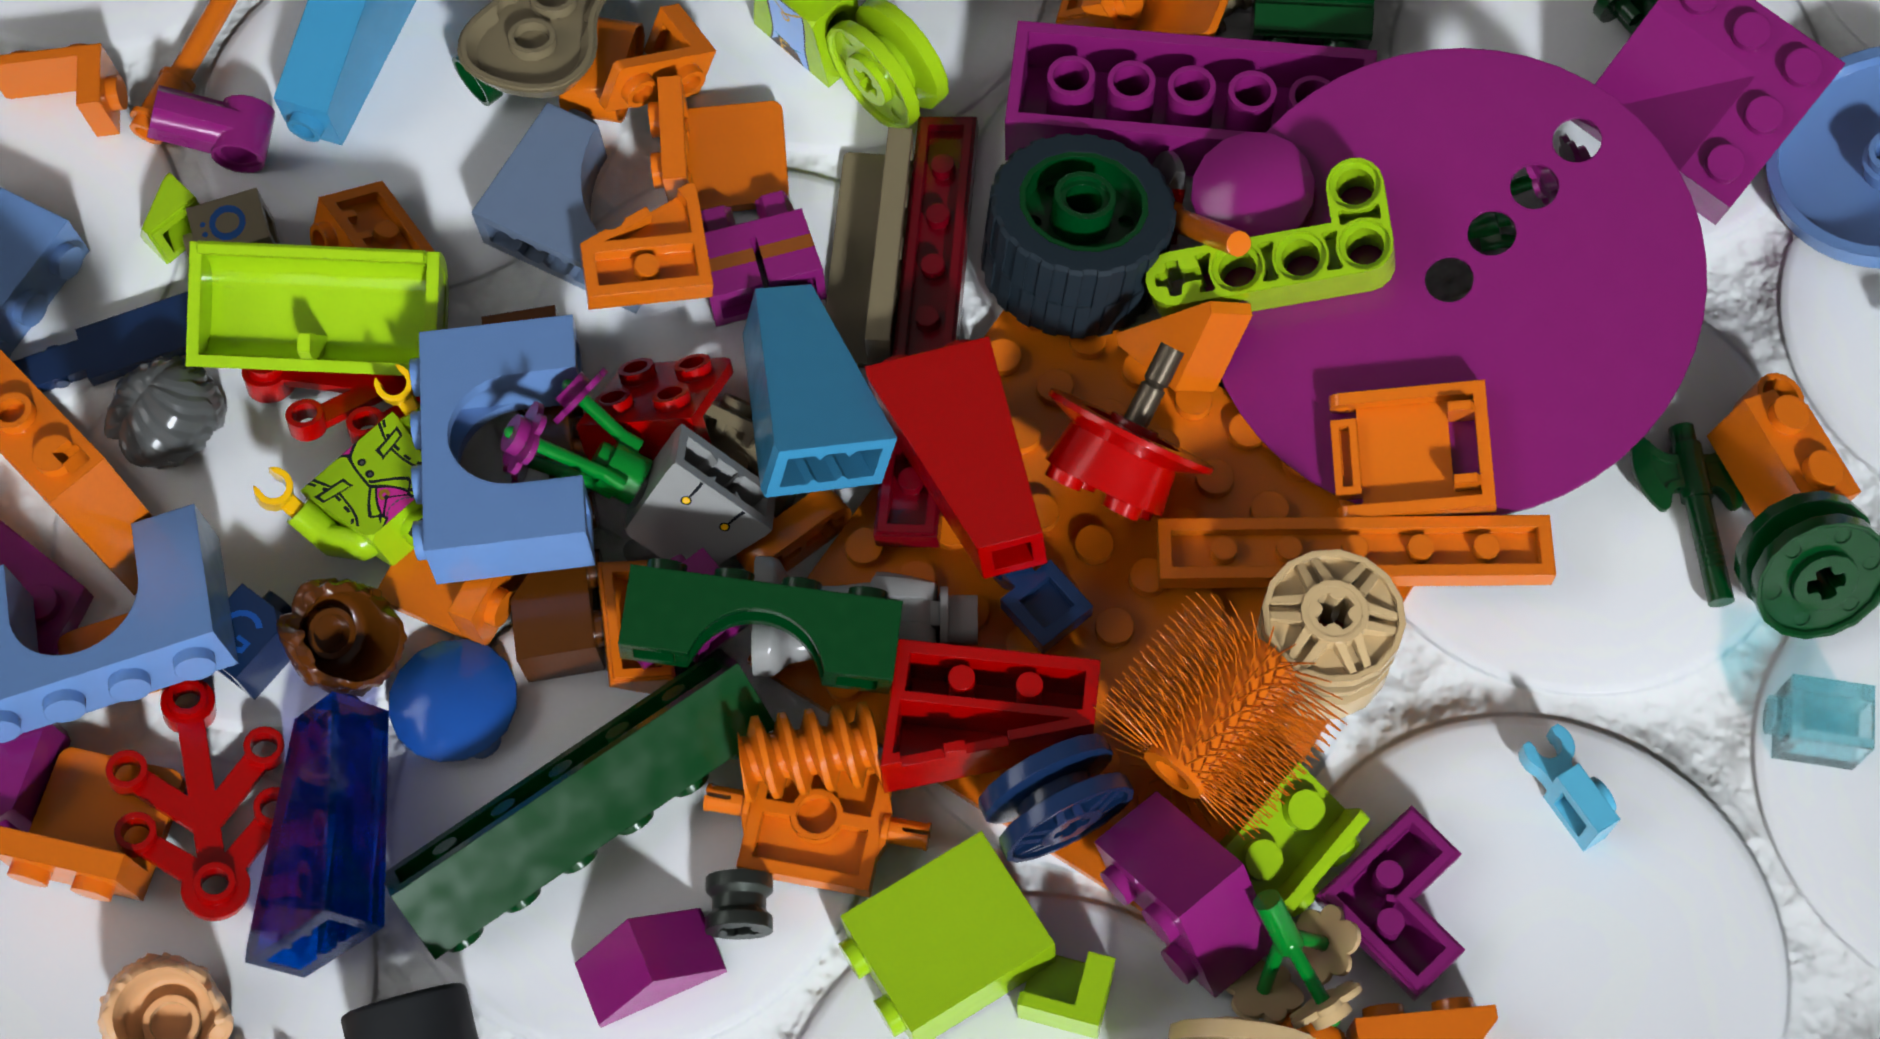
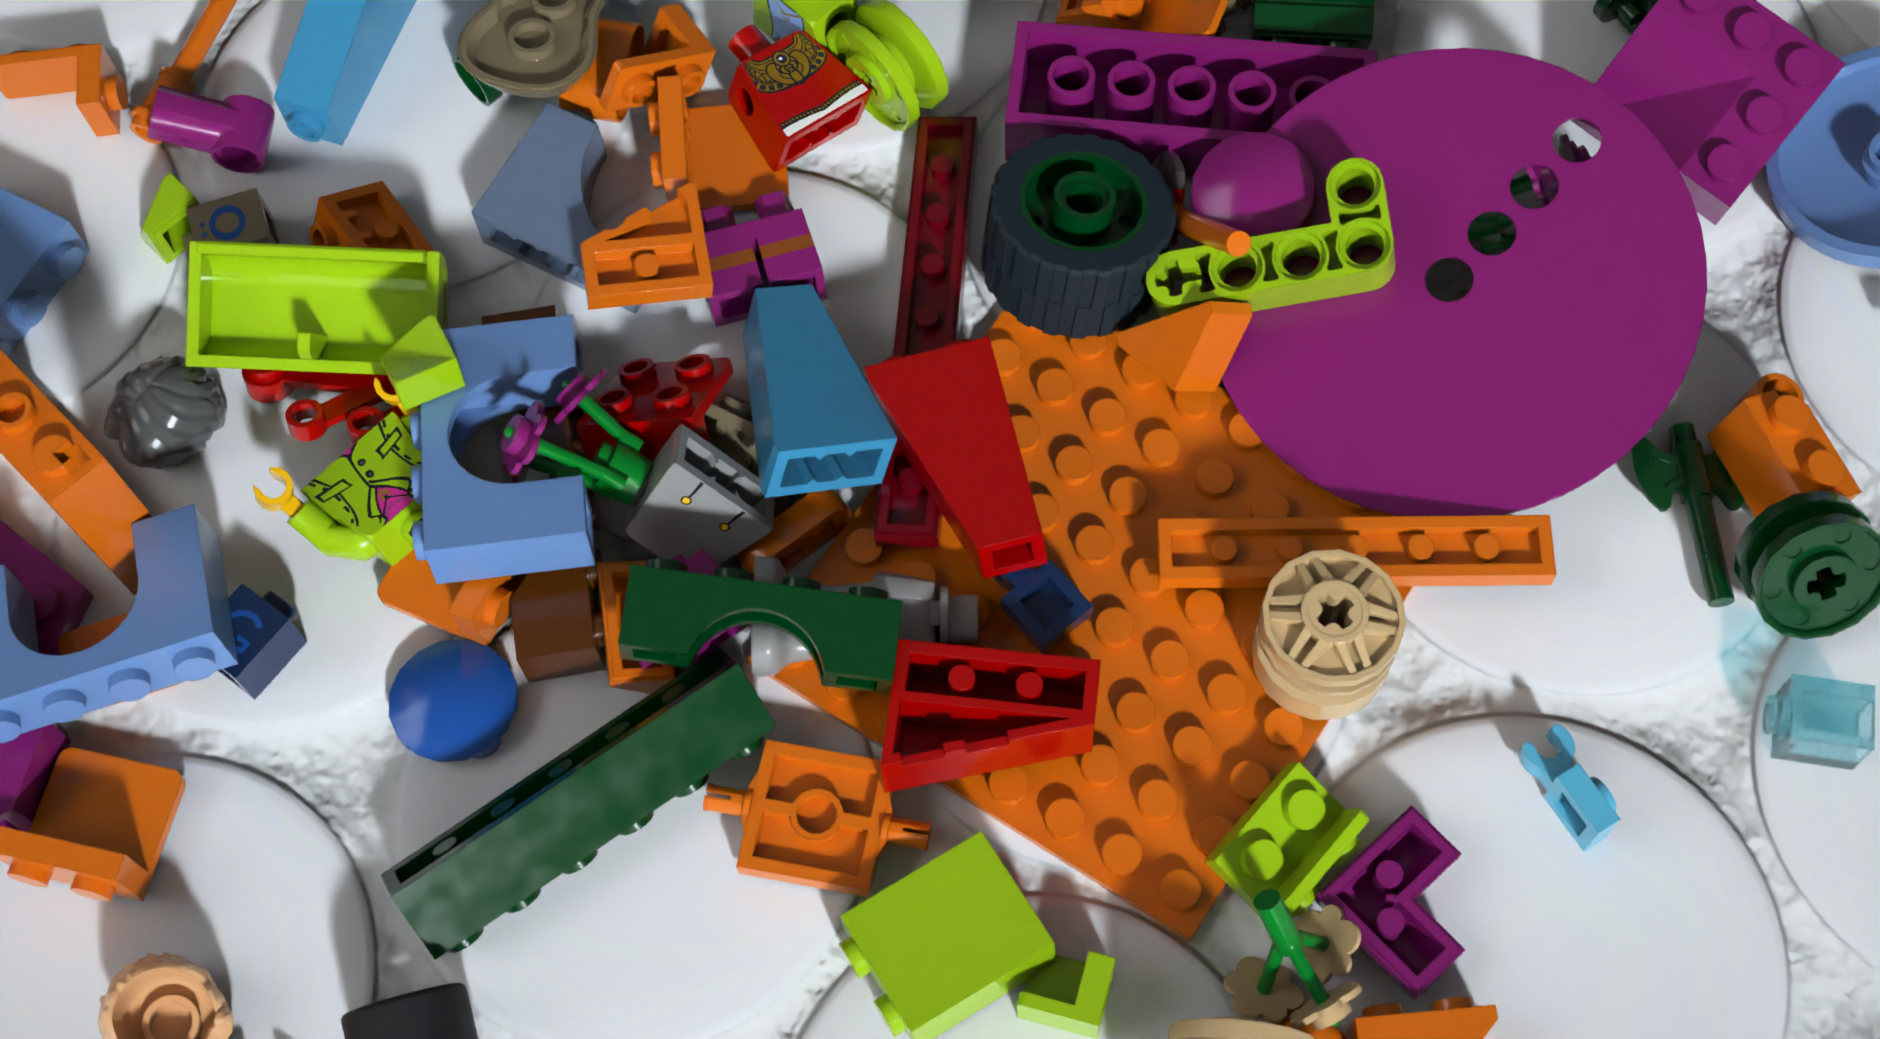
(112, 346): dark blue piece -> none
(203, 809): red plant -> none
(326, 840): clear blue slope -> none
(341, 636): reddish brown hair -> none
(422, 365): none -> lime slope
(648, 963): magenta slope -> none
(739, 904): pearl dark grey wheel -> none
(792, 94): none -> red torso
(808, 751): orange piece -> none
(870, 247): dark tan panel -> none
(1055, 797): dark blue wheel -> none
(1120, 450): red piece -> none
(1189, 893): magenta brick -> none
(1220, 716): orange piece -> none
(1401, 451): orange container -> none

